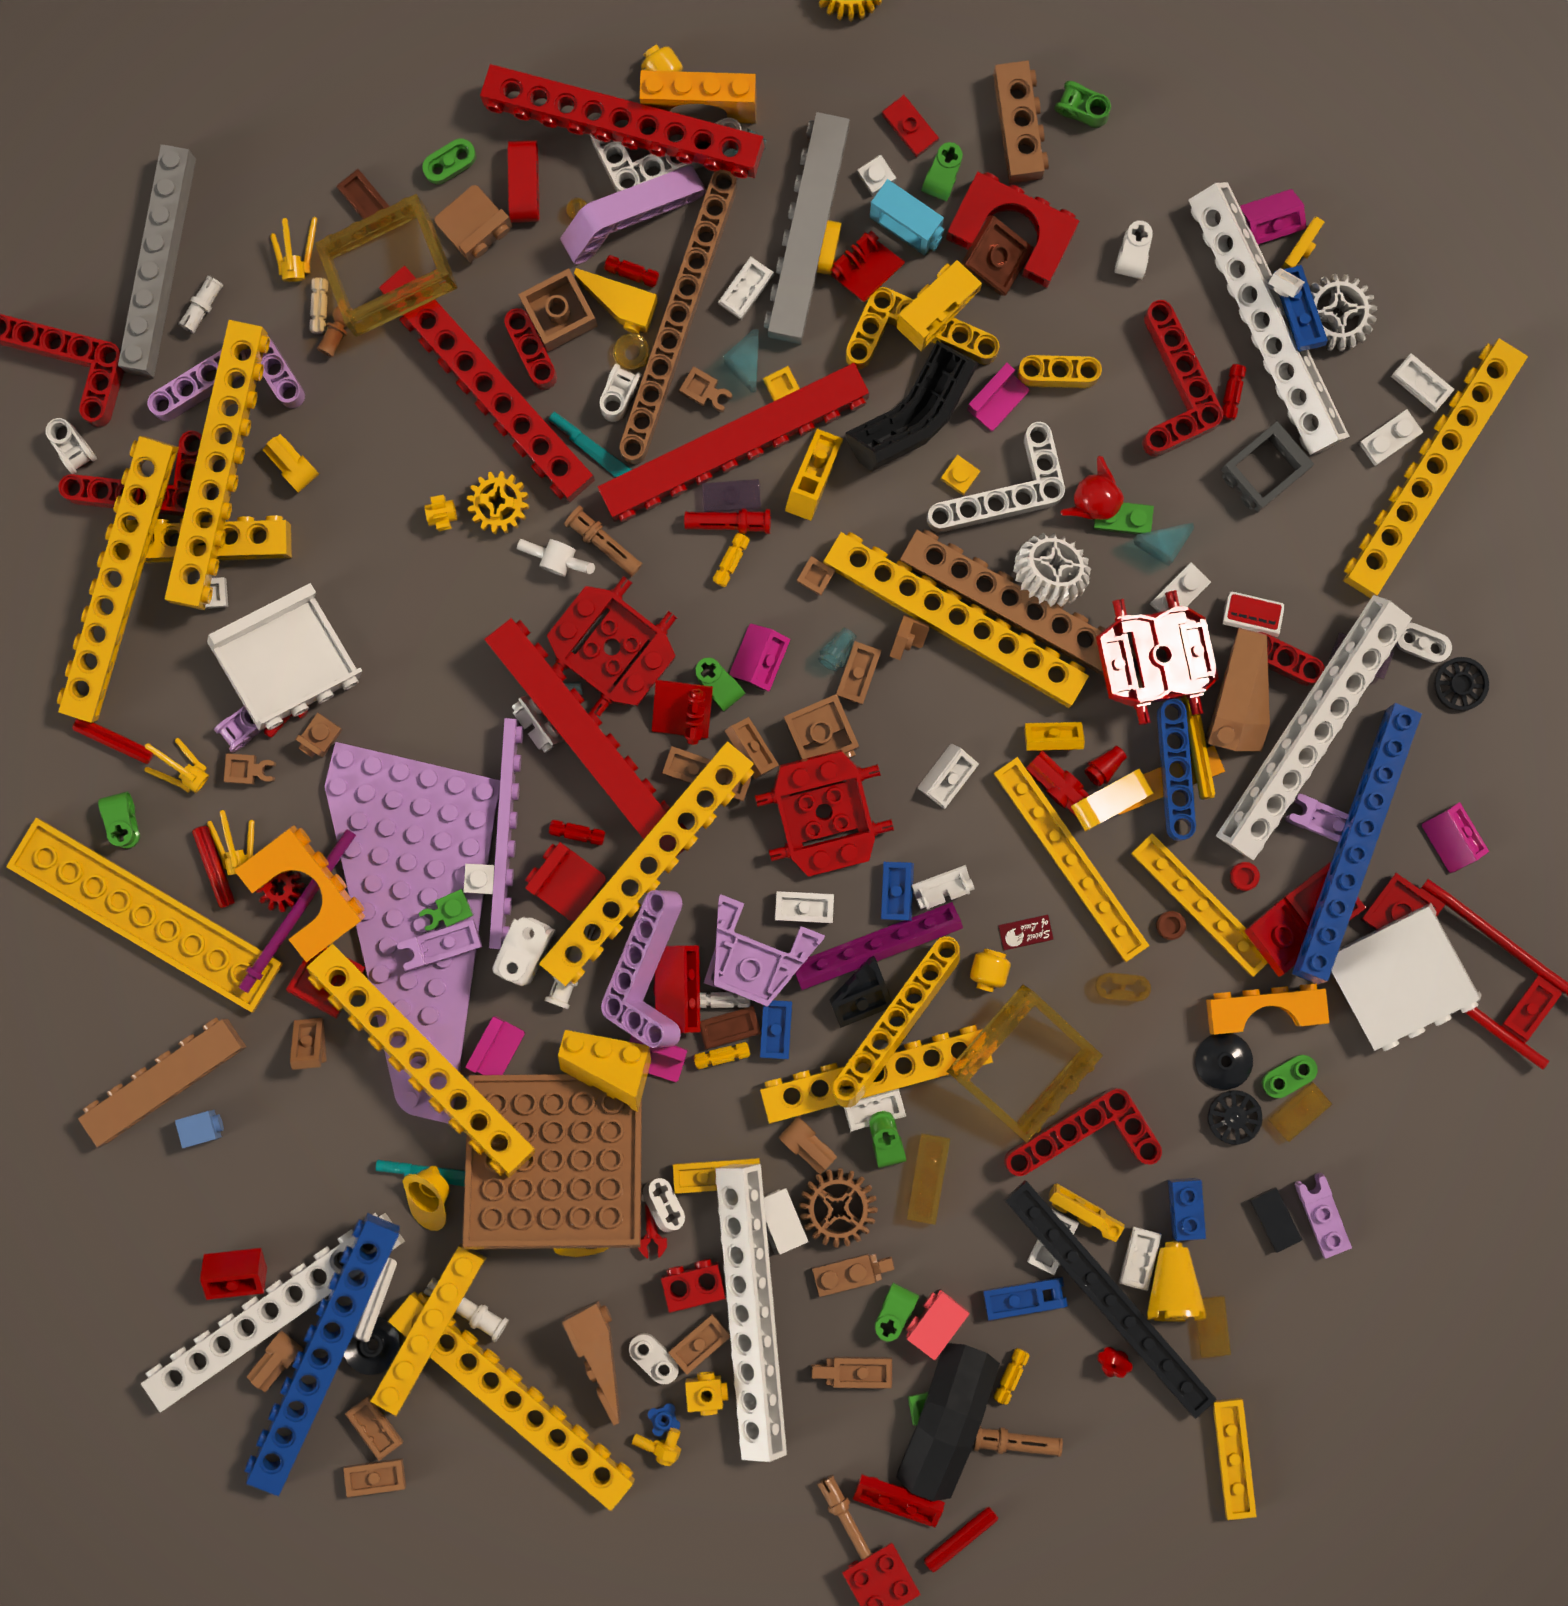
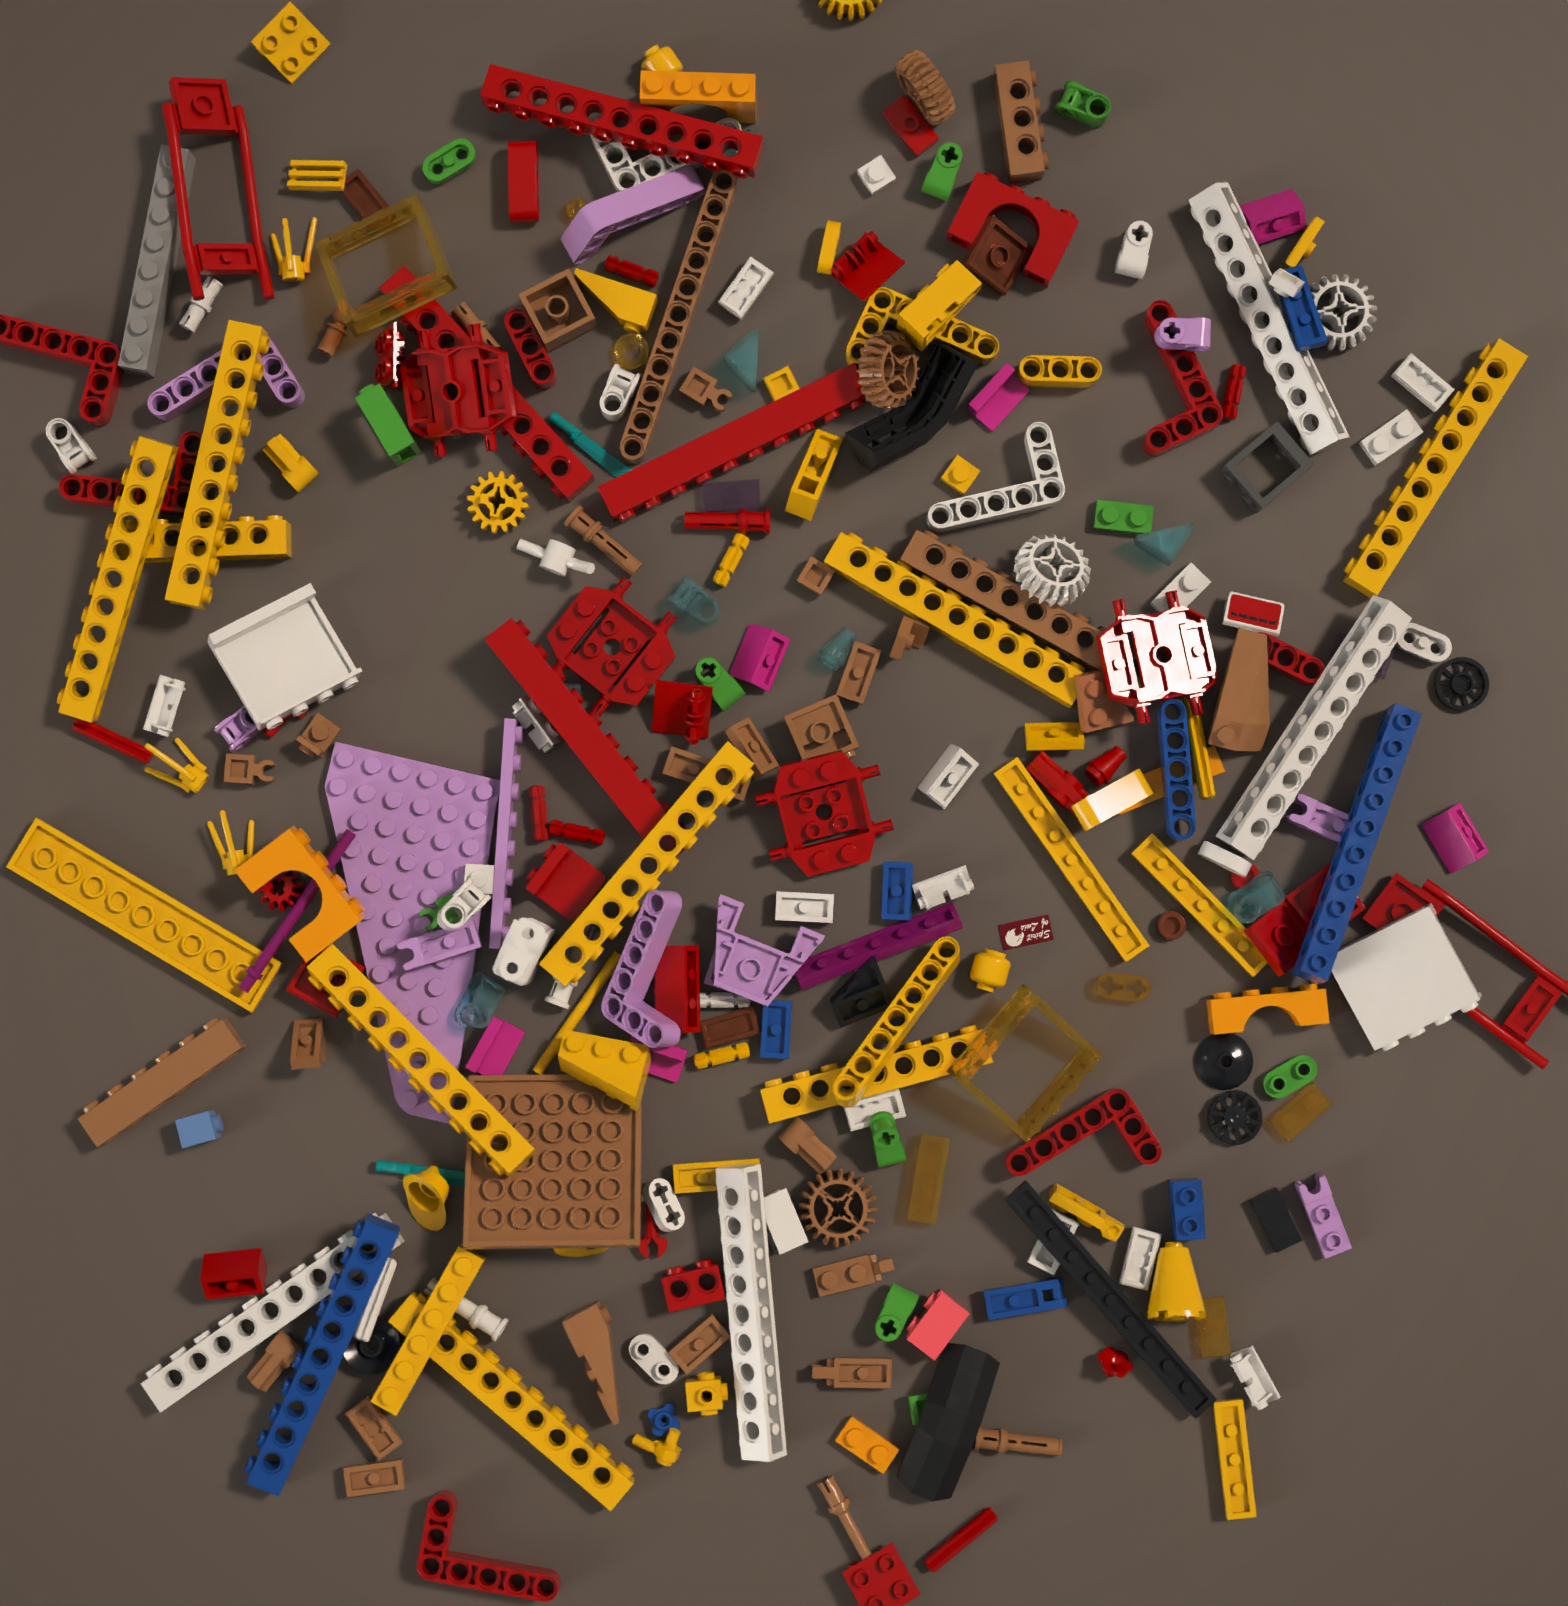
(119, 815): bright green piece -> none
(164, 705): none -> white hinge
(205, 108): none -> red plate
(213, 866): red axle -> none
(220, 595): white plate -> none
(290, 42): none -> yellow hinge
(318, 171): none -> yellow tile
(318, 306): axle -> none
(387, 424): none -> bright green window
(390, 347): none -> red hinge
(426, 383): none -> red piece
(440, 512): yellow gear -> none
(466, 902): none -> white piece
(467, 317): none -> medium nougat pin
(473, 223): medium nougat bracket -> none
(476, 1564): none -> red beam
(480, 1000): none -> clear light blue piece
(538, 813): none -> red axle
(578, 1012): none -> yellow piece
(691, 599): none -> clear light blue piece
(808, 226): light grey brick -> none
(867, 1444): none -> light orange plate
(888, 369): none -> medium nougat gear
(898, 1501): red plate -> none
(907, 218): medium azure window -> none
(925, 87): none -> medium nougat gear
(1011, 1376): yellow axle -> none
(1094, 706): none -> nougat wing
(1096, 495): red piece -> none
(1190, 334): none -> lavender piece
(1224, 859): none -> white beam
(1252, 1372): none -> white hinge
(1258, 897): none -> clear light blue piece

